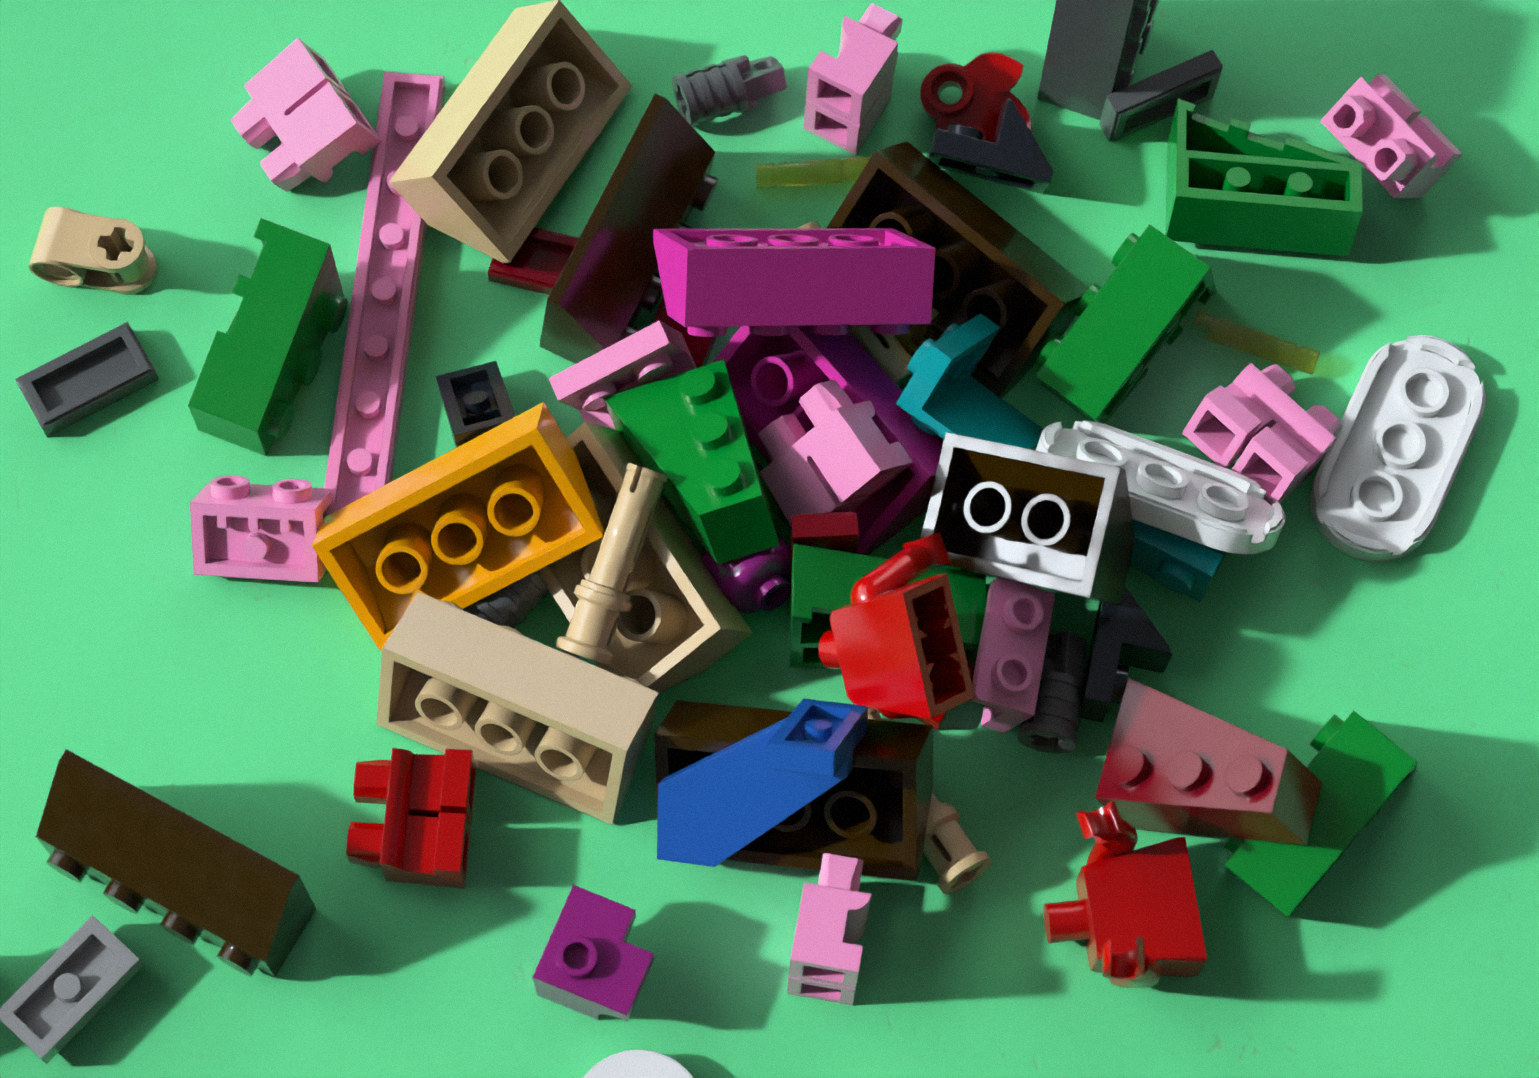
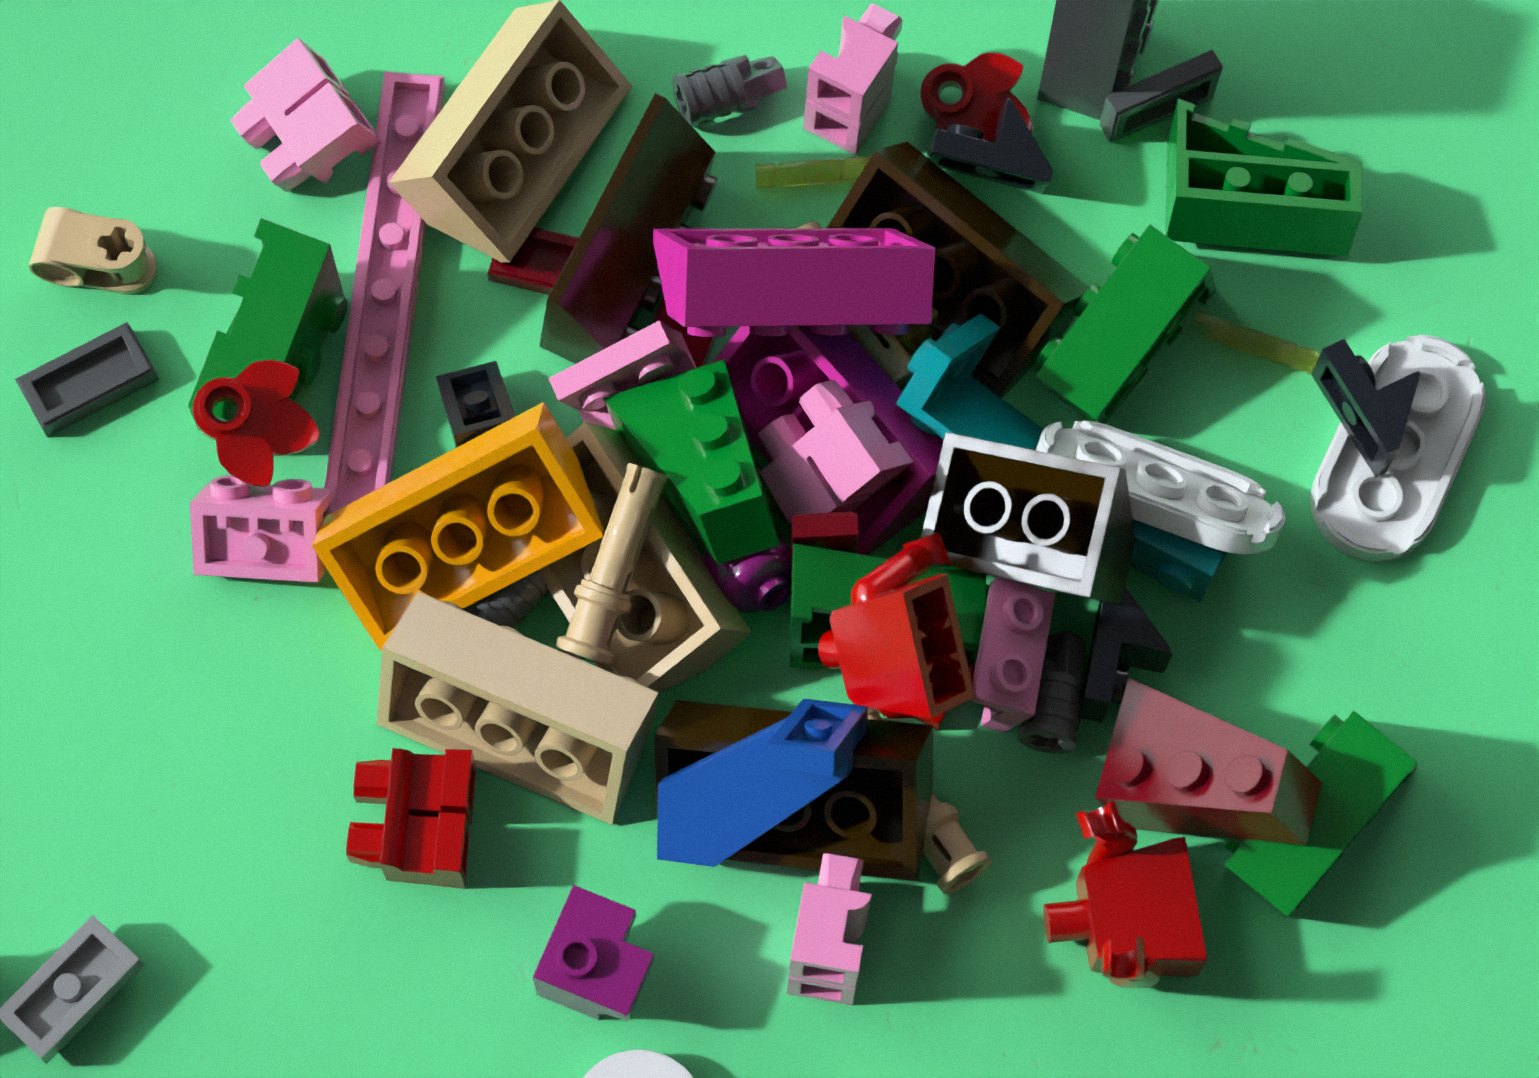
(173, 867): dark brown slope -> none
(264, 424): none -> red plate
(1264, 429): bright pink hips -> none
(1369, 415): none -> black slope
(1390, 138): bright pink hips -> none

